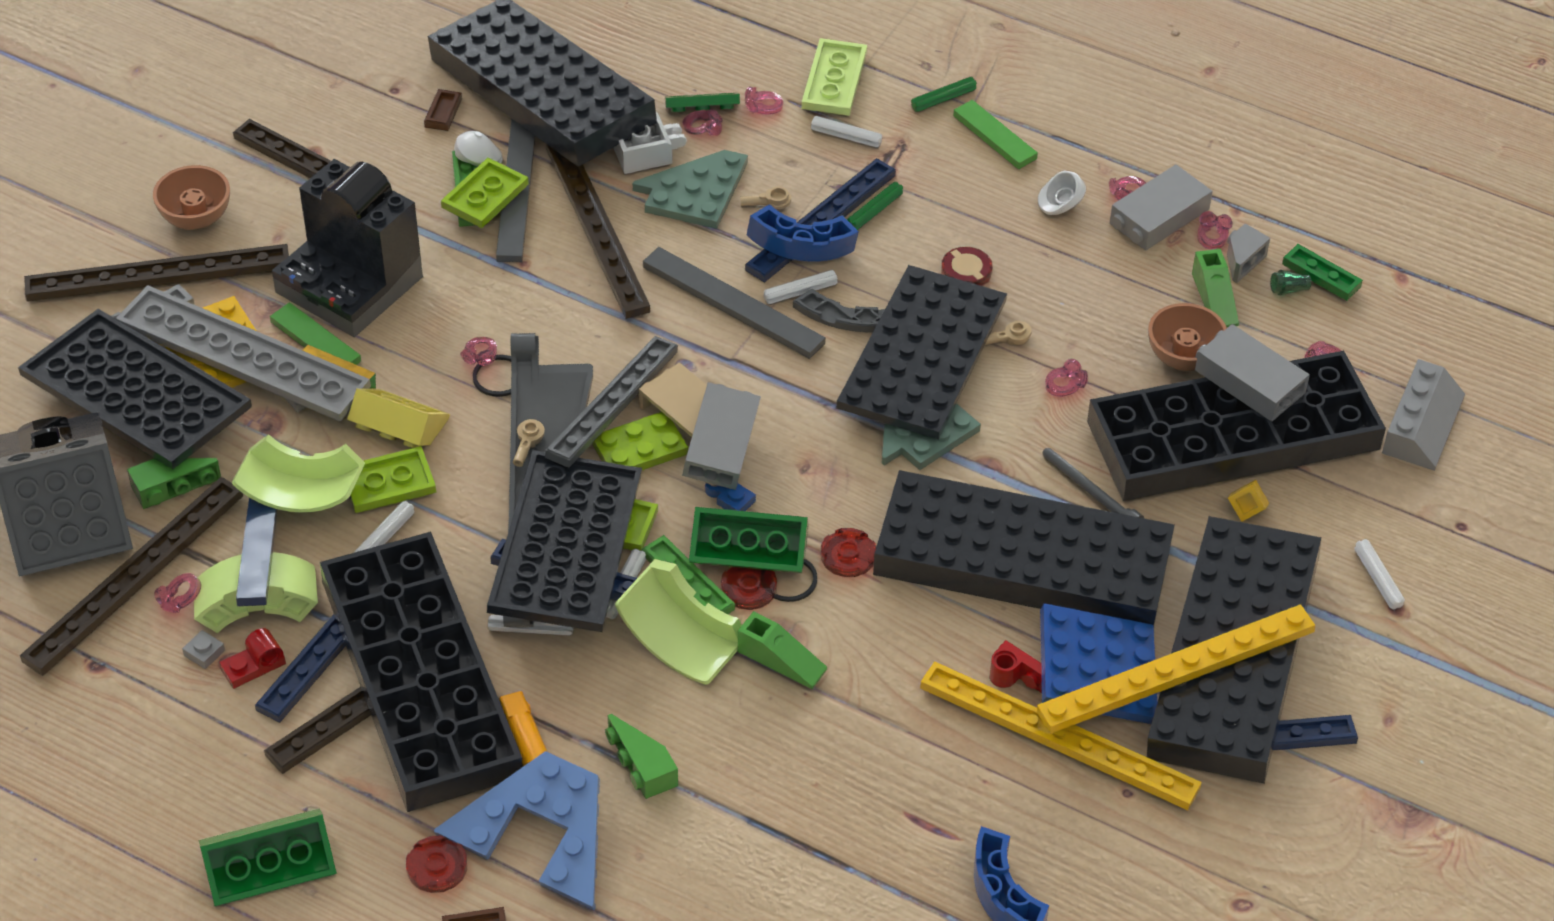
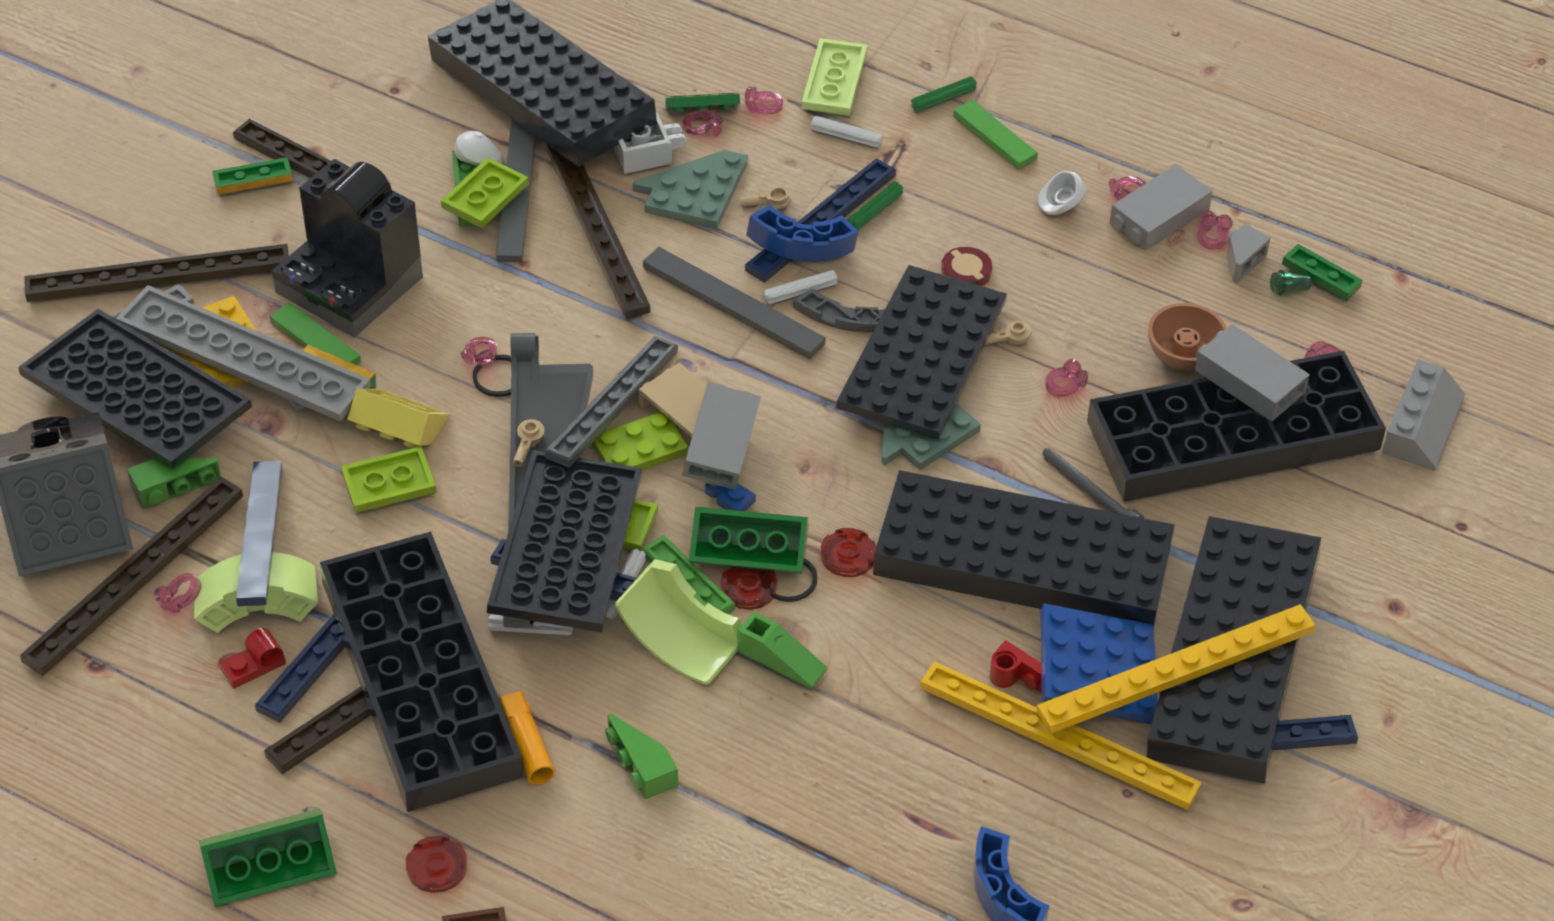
(192, 196): nougat piece -> none
(203, 649): light grey plate -> none
(252, 176): none -> green plate
(296, 481): yellowish green panel -> none
(388, 526): white axle -> none
(443, 110): reddish brown tile -> none
(555, 793): medium blue wing -> none
(1214, 284): bright green slope -> none
(1248, 500): yellow panel -> none
(1379, 574): white axle -> none

